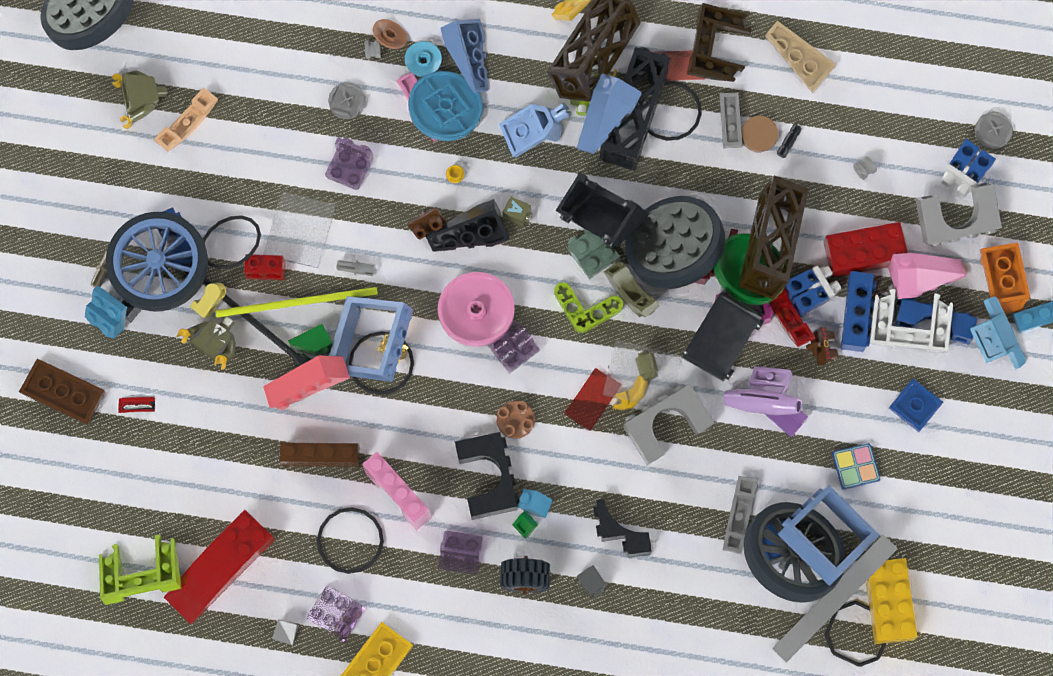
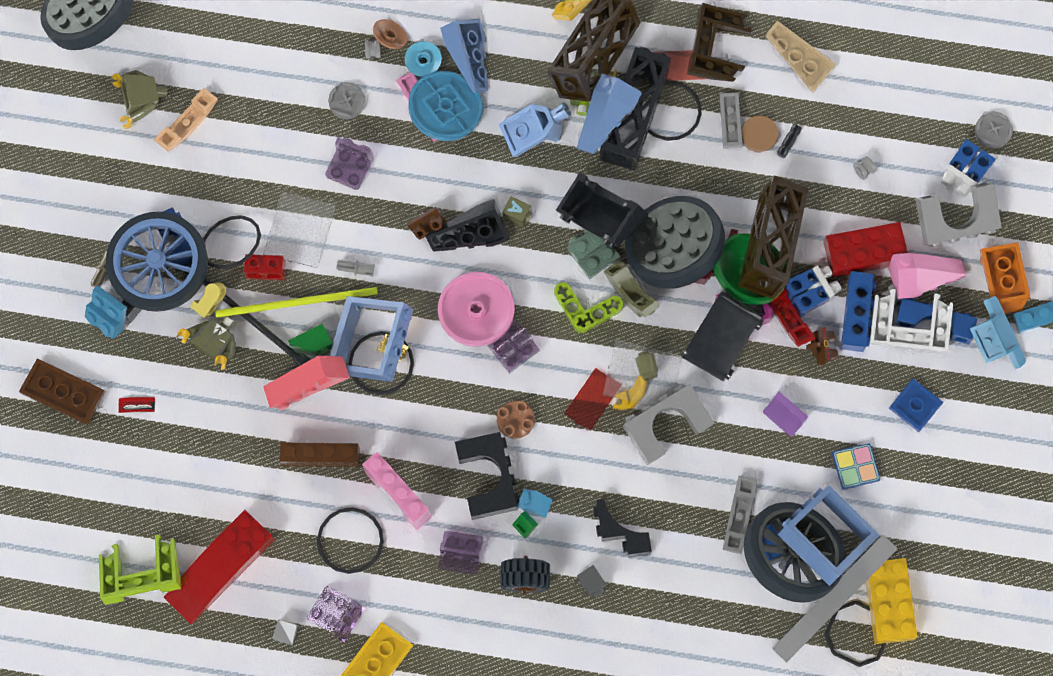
(455, 174): yellow plate -> none
(765, 393): lavender plate -> none

